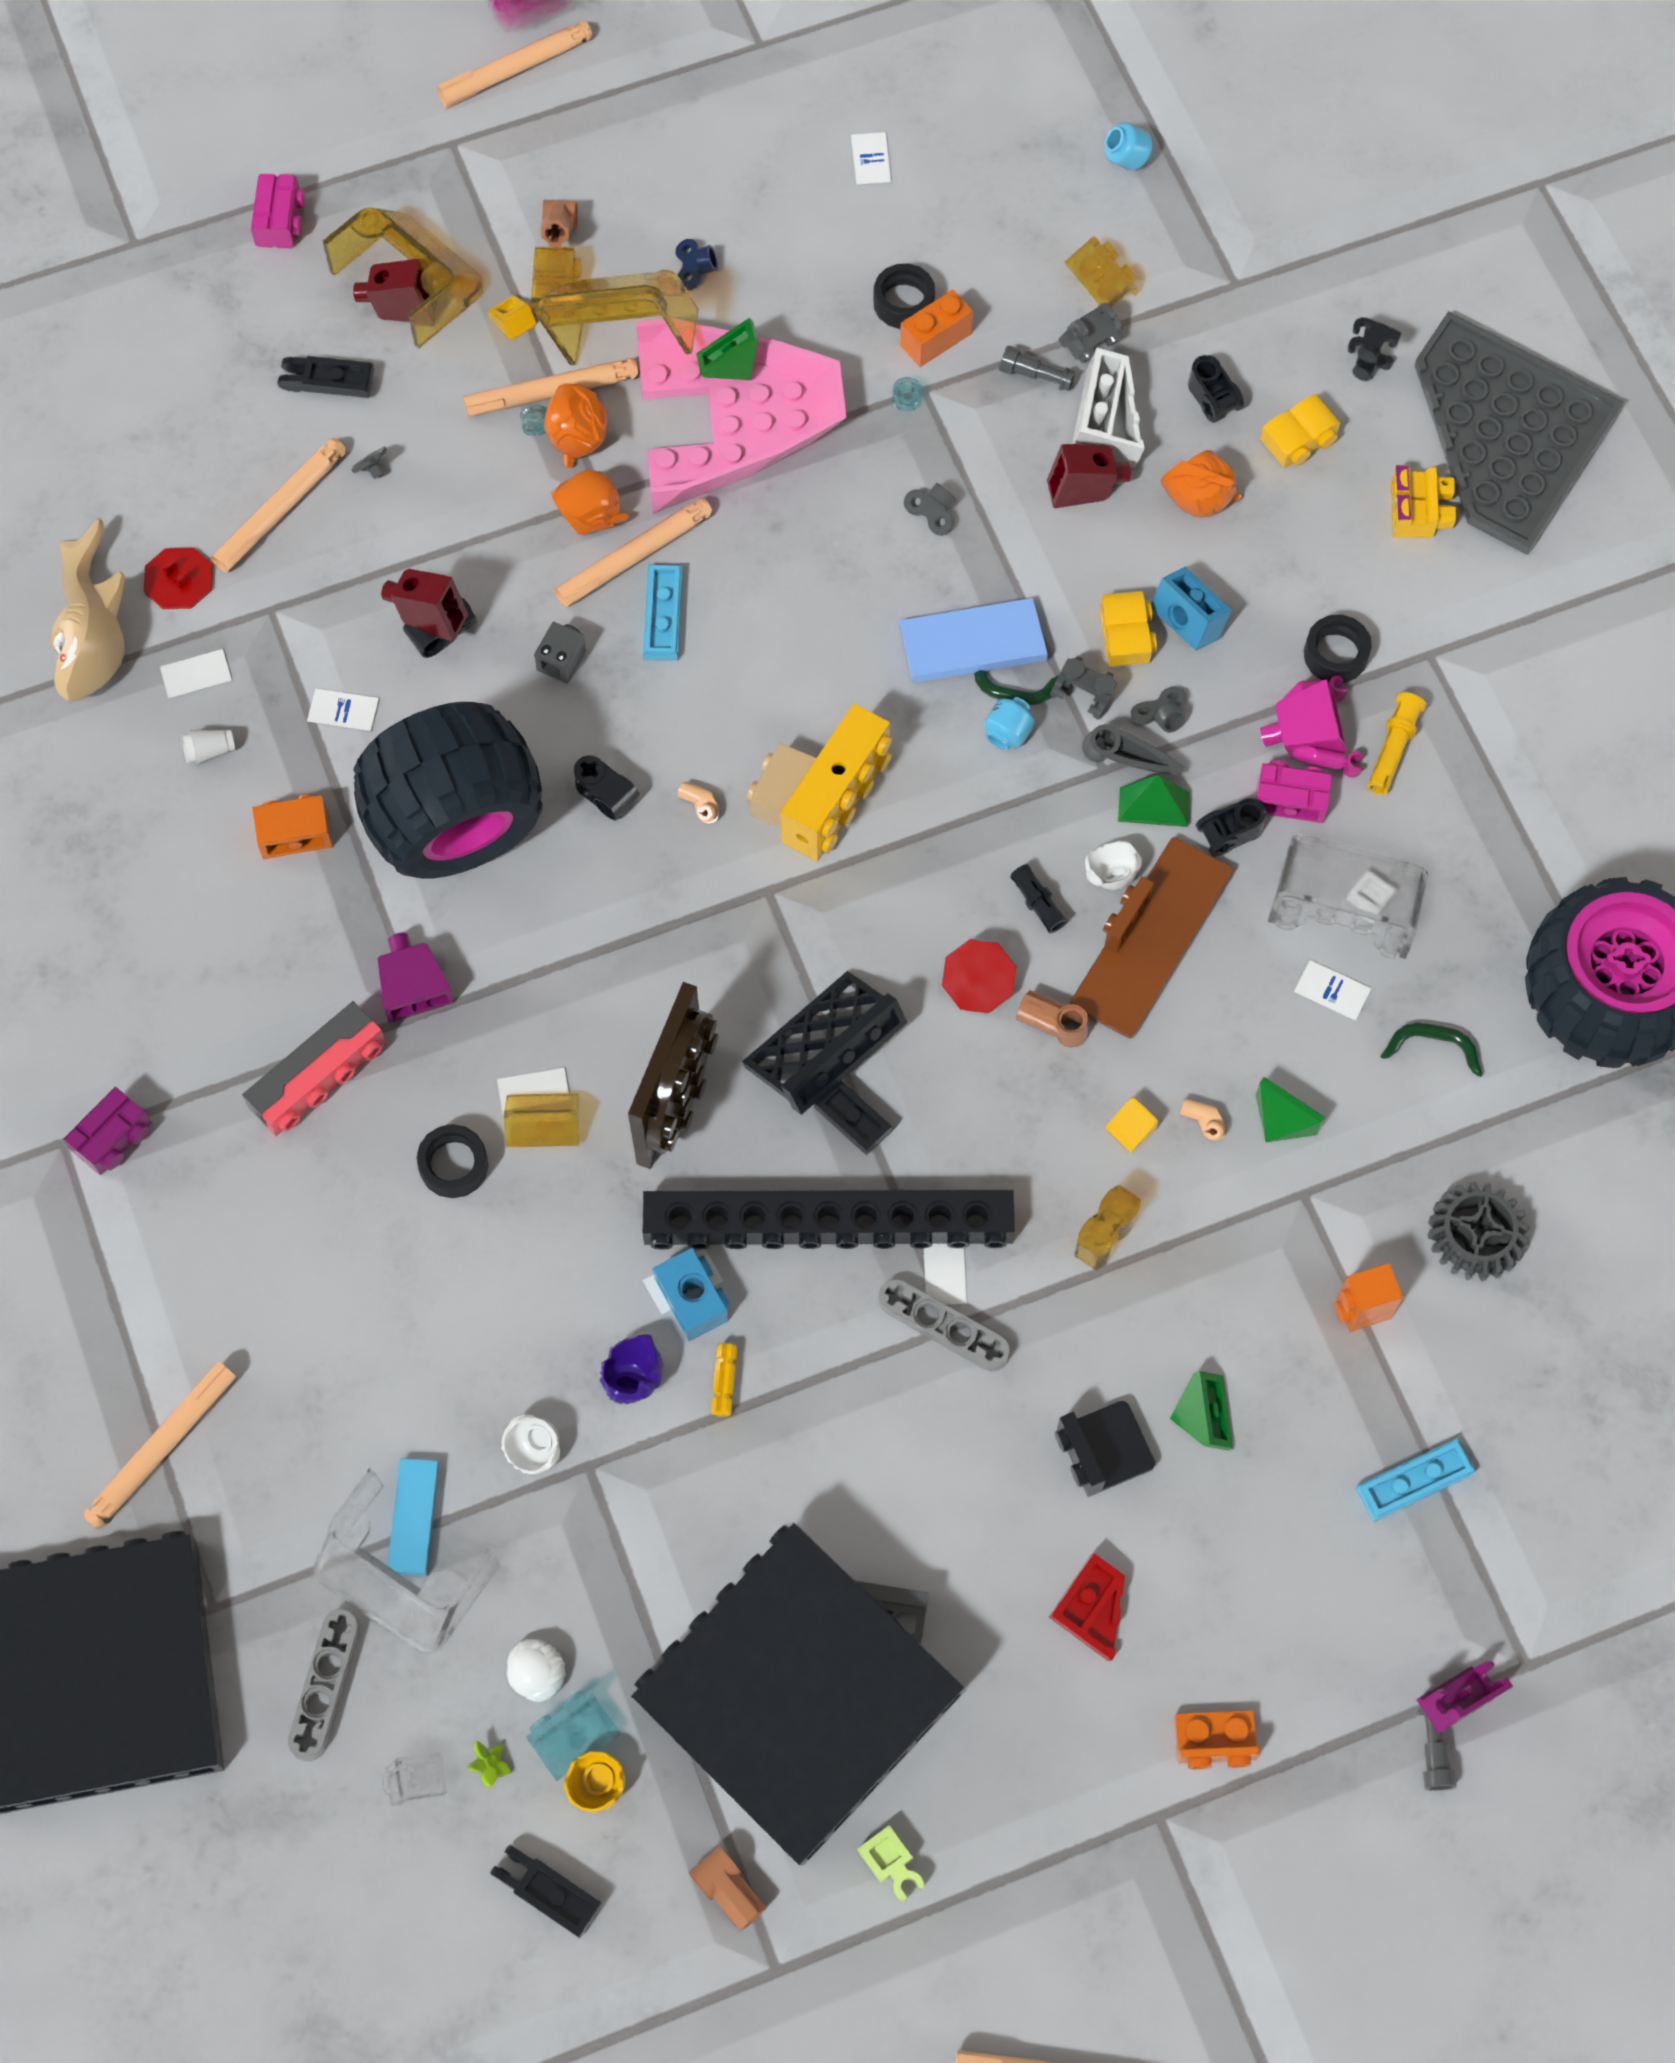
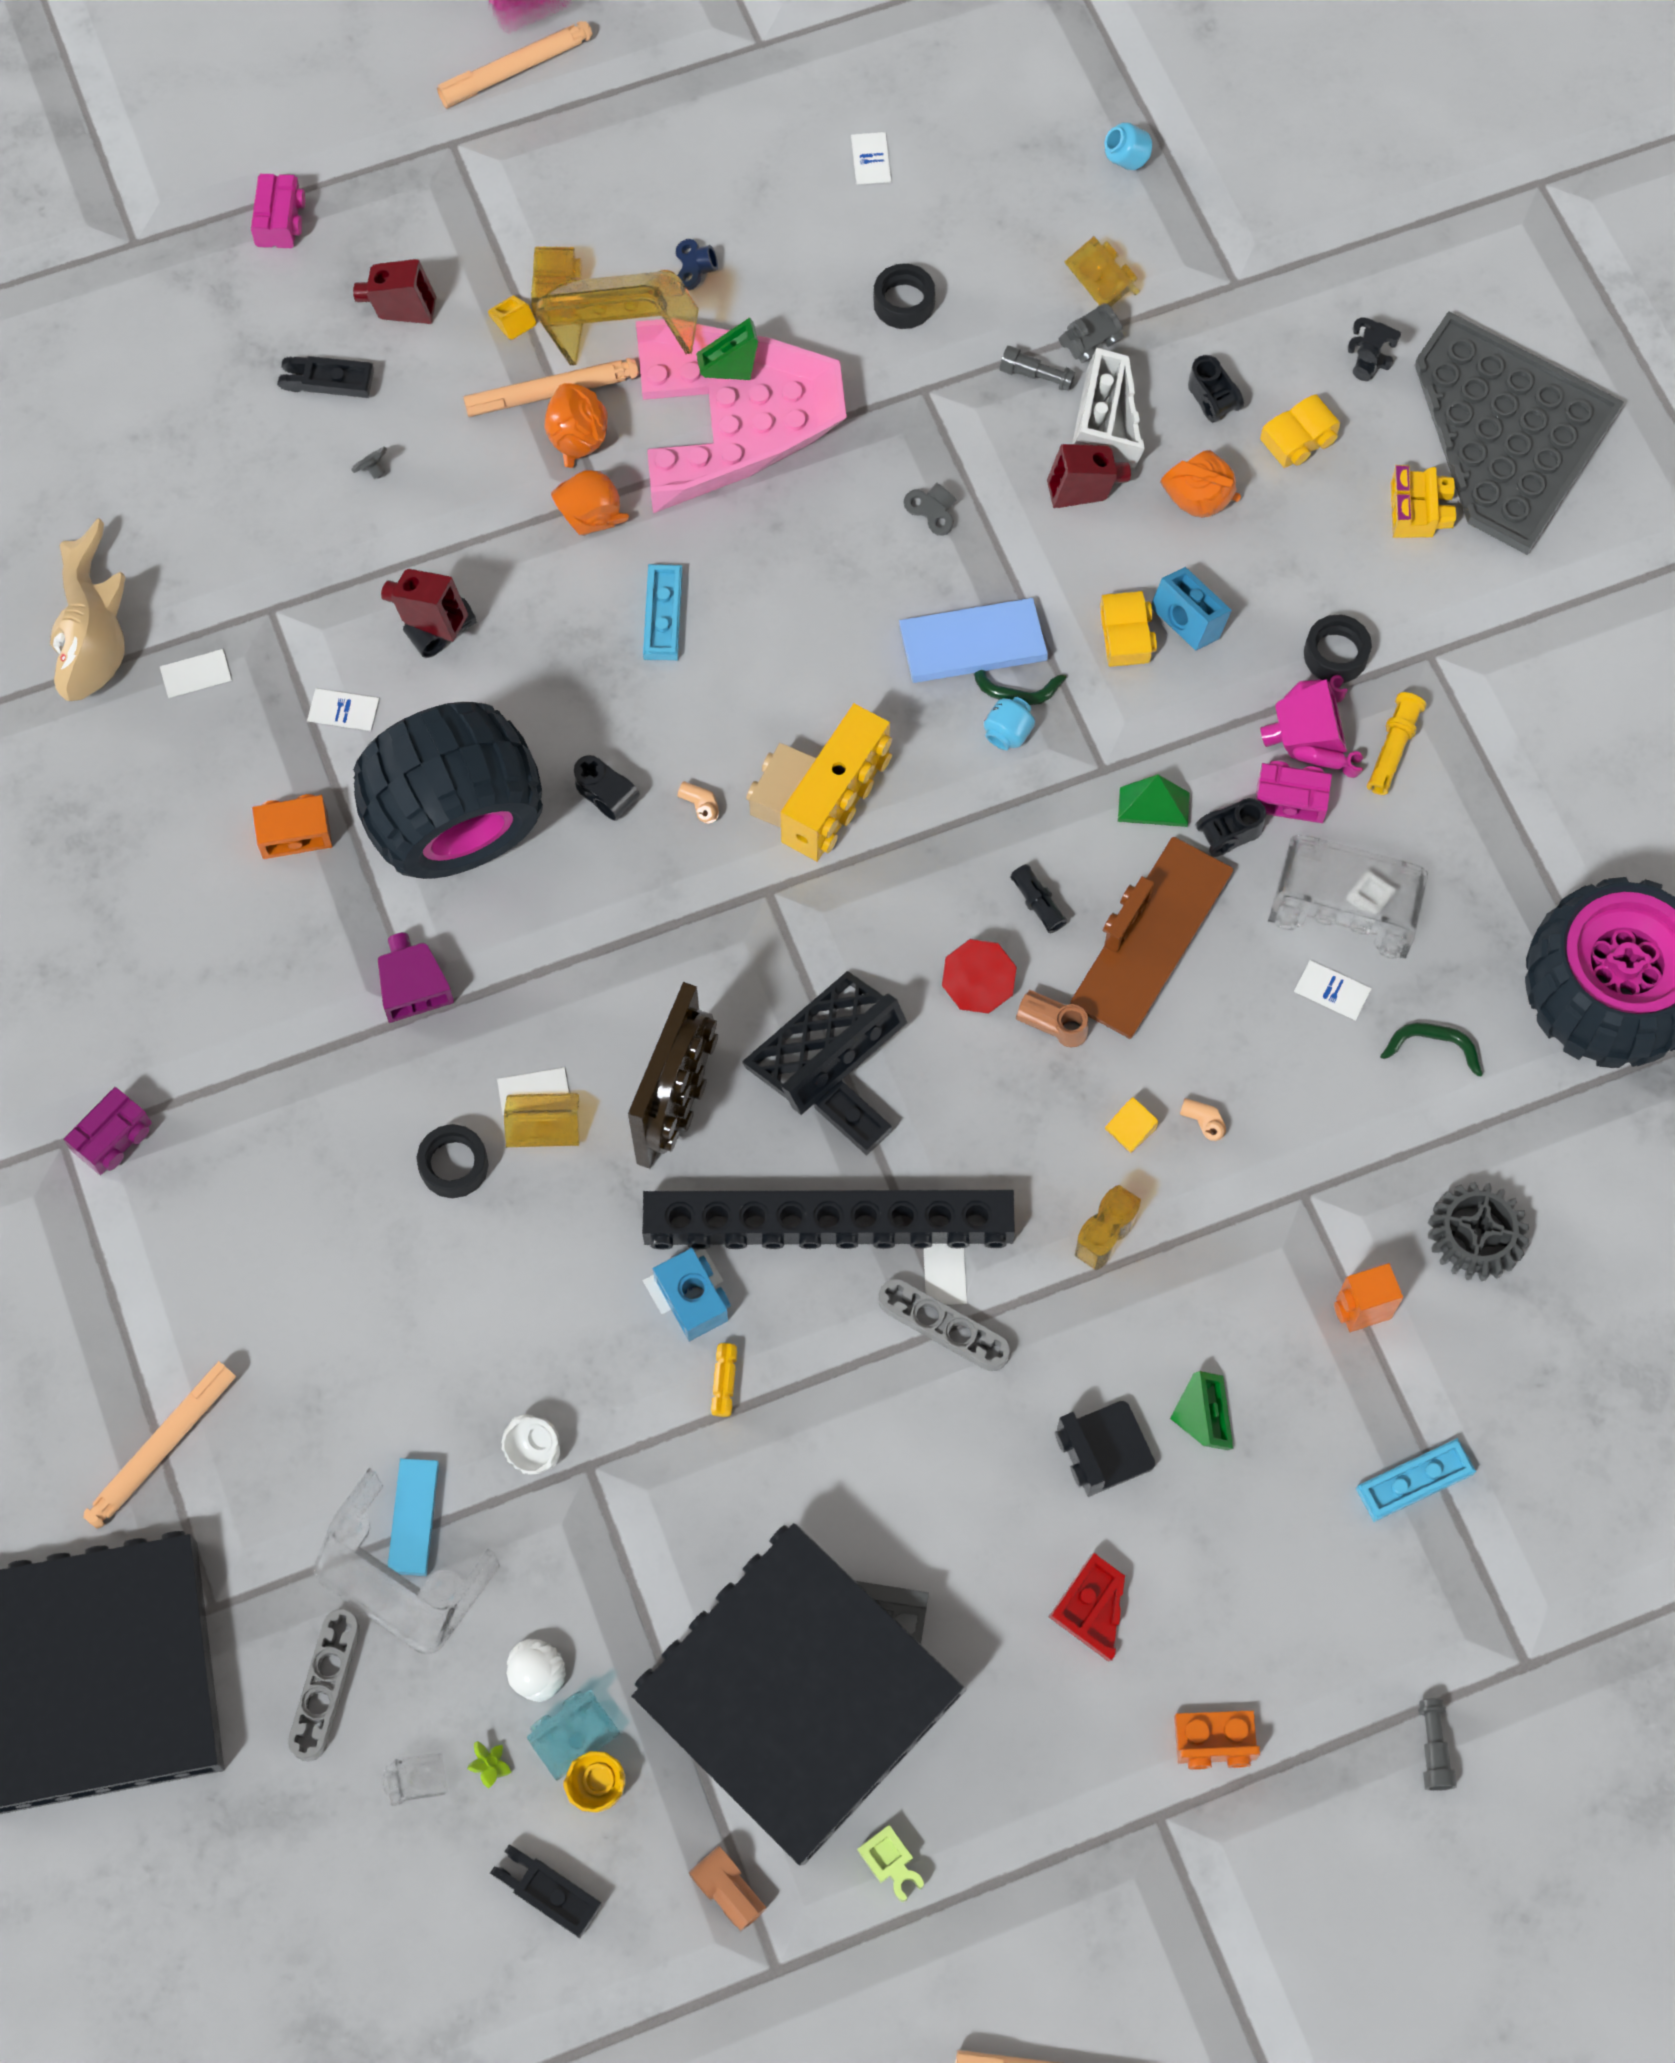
(178, 578): red piece -> none
(206, 744): white cone -> none
(278, 505): light nougat piece -> none
(315, 1069): piece -> none
(446, 276): clear yellow windscreen -> none
(533, 420): clear light blue bush -> none
(558, 221): nougat piece -> none
(560, 651): dark grey brick -> none
(632, 1370): dark purple hair -> none
(633, 552): light nougat piece -> none
(907, 384): clear light blue bush -> none
(936, 328): orange brick -> none
(1088, 680): dark grey piece -> none
(1113, 865): white hair -> none
(1128, 750): dark grey piece -> none
(1163, 711): dark grey piece -> none
(1285, 1115): green slope -> none
(1462, 1696): magenta hinge -> none

